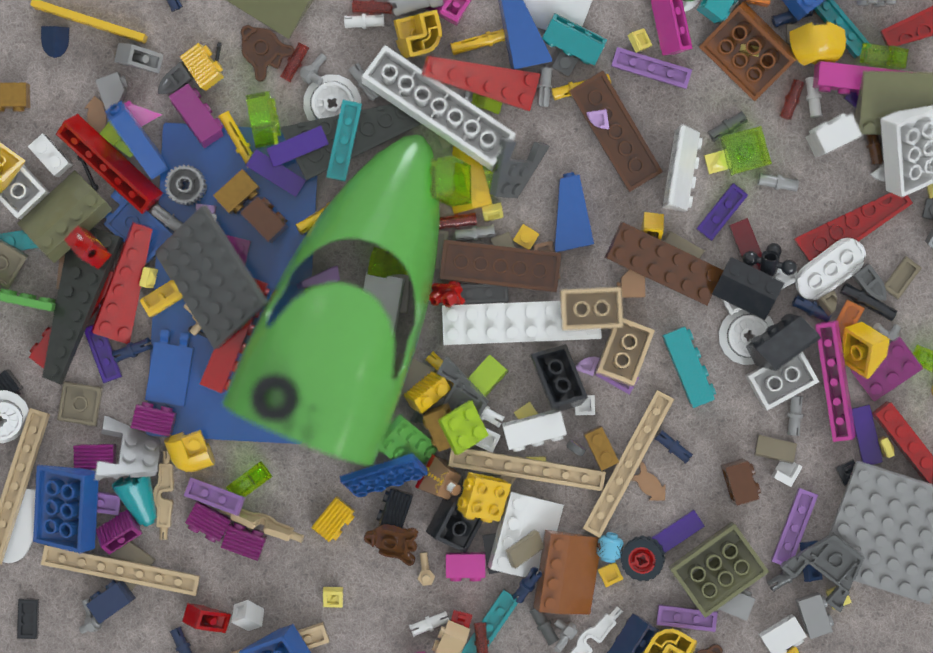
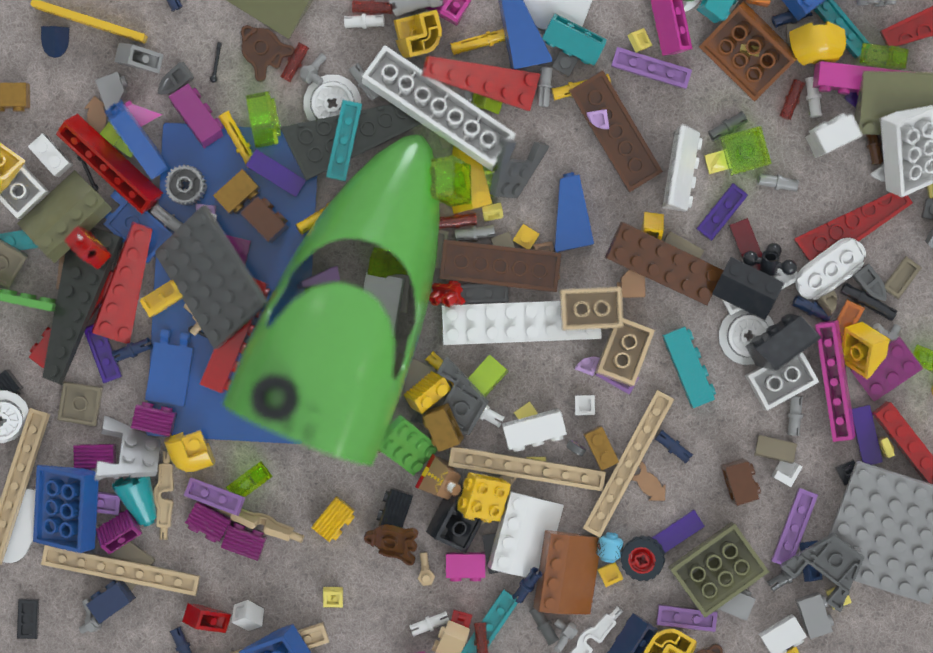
(148, 277): light yellow tile -> none
(202, 66): yellow brick -> none
(297, 146): dark purple tile -> none
(384, 475): blue tile -> none
(463, 427): lime plate -> none
(490, 442): white plate -> none
(524, 549): dark tan tile -> none
(559, 378): black slope -> none

